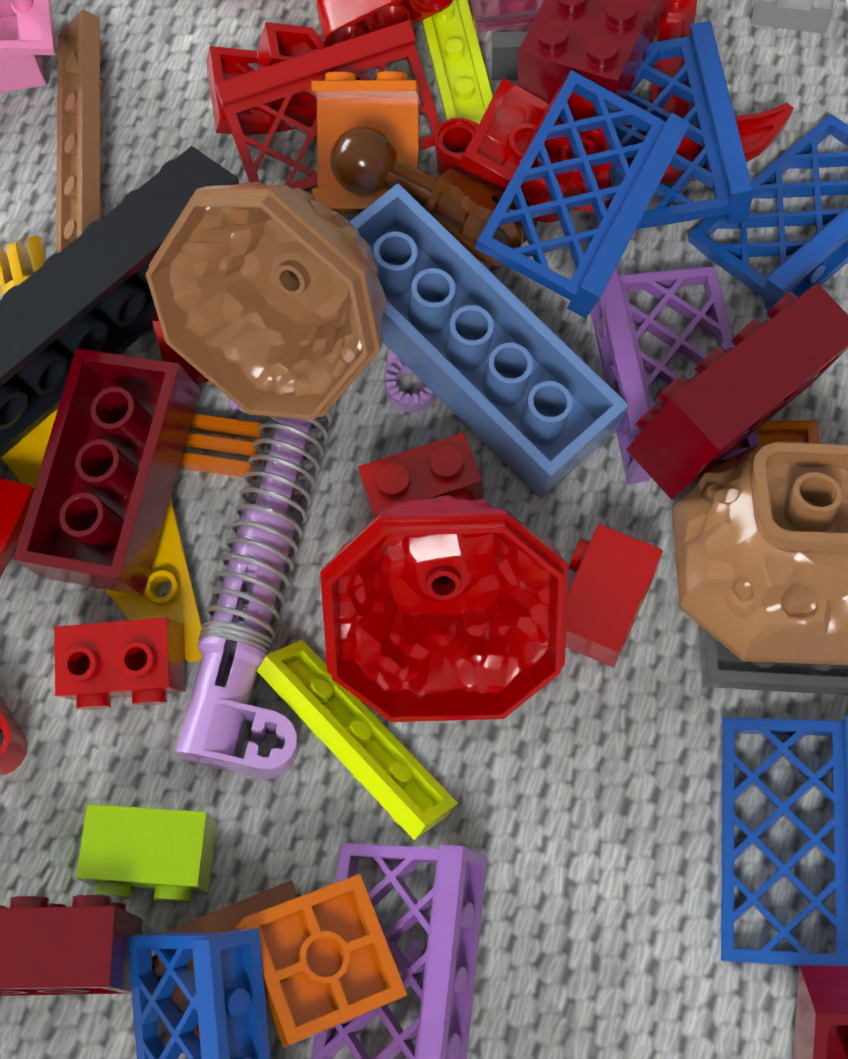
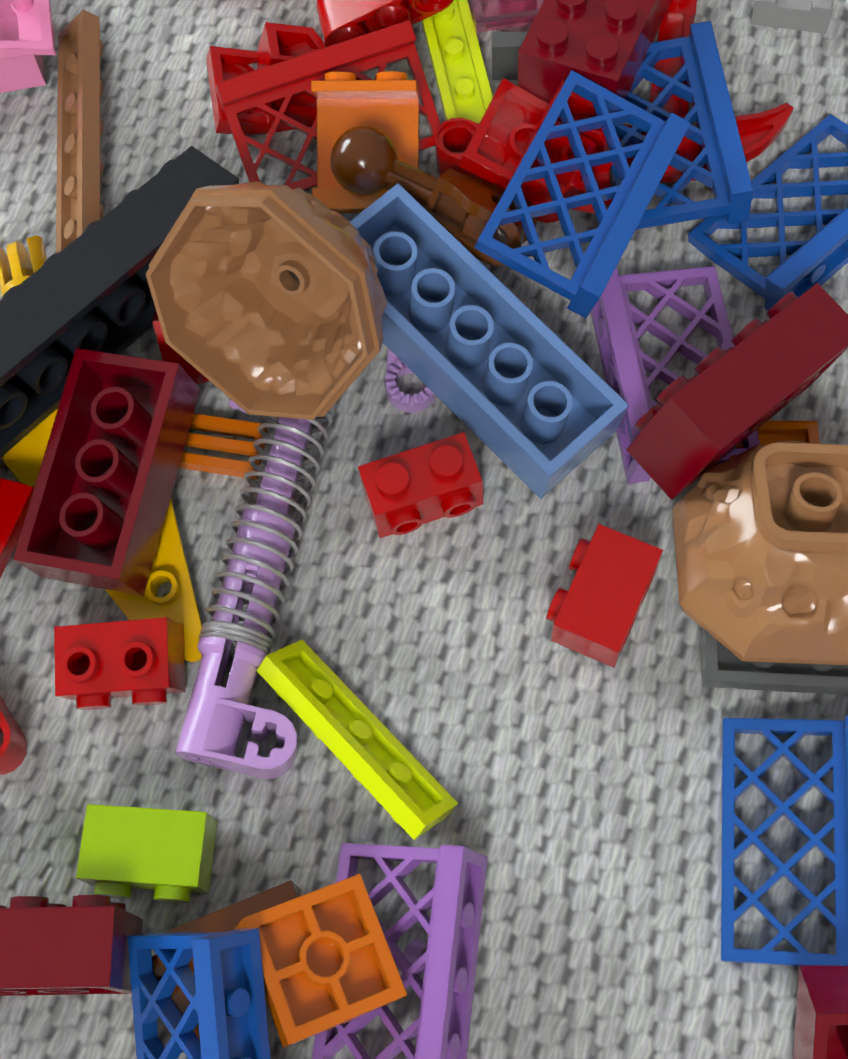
(445, 612): red rock -> none

